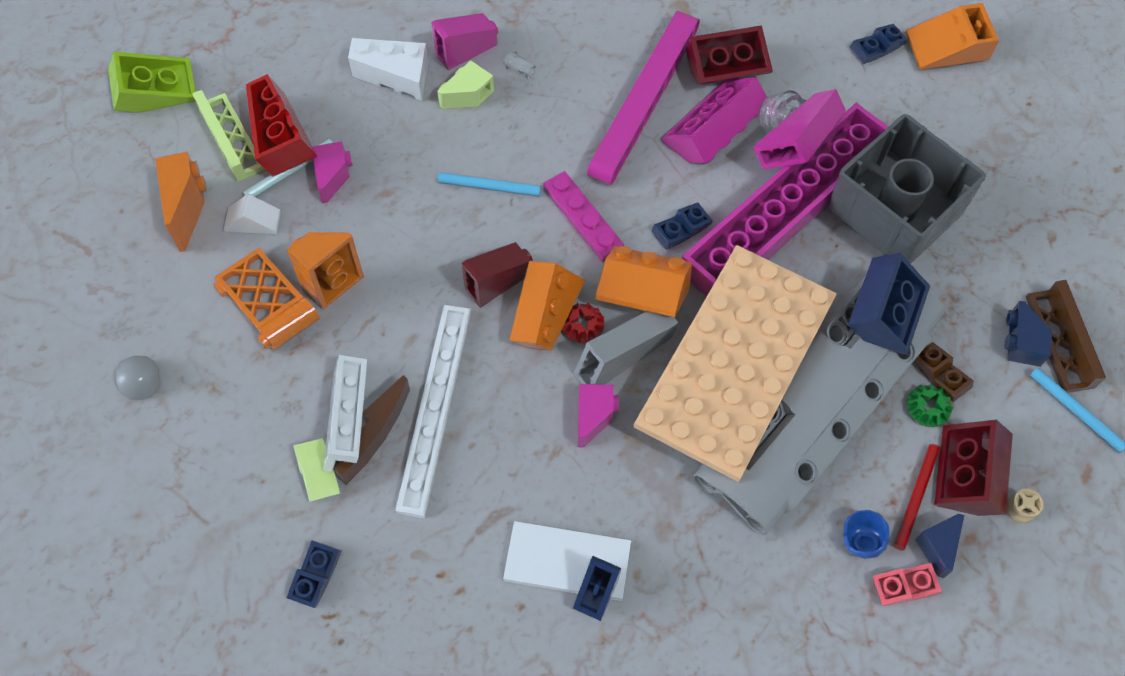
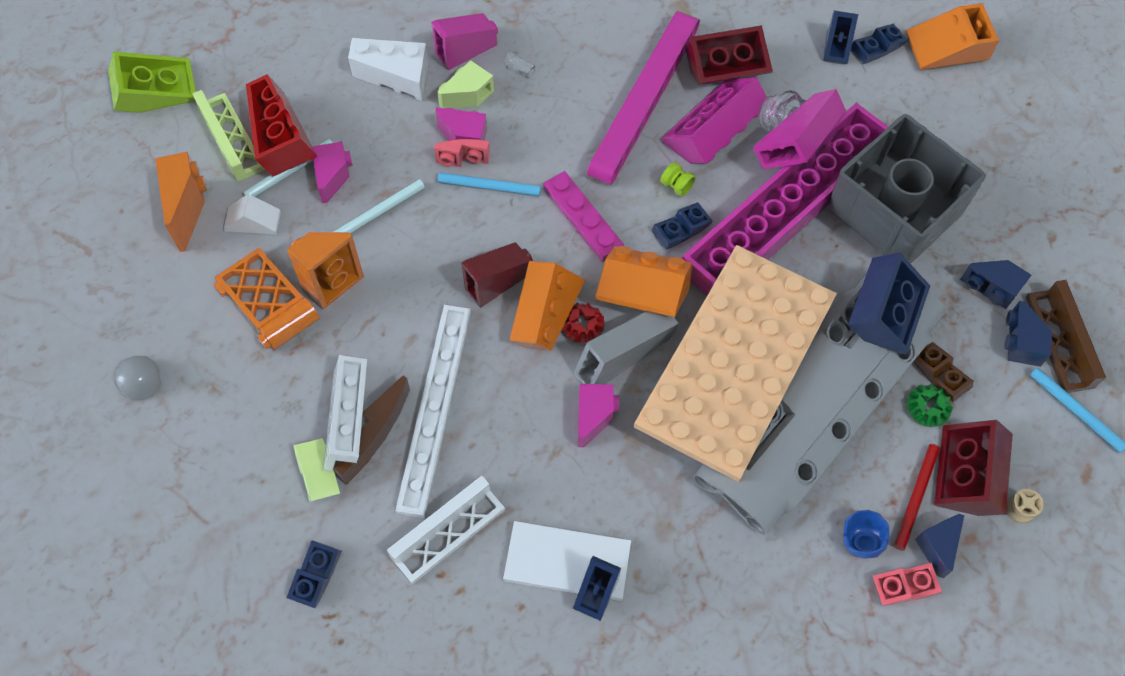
(382, 207): none -> light aqua bar
(438, 522): none -> white fence
(454, 151): none -> coral slope
(461, 124): none -> dark pink slope
(678, 179): none -> lime wheel
(840, 36): none -> dark blue slope
(996, 280): none -> dark blue slope

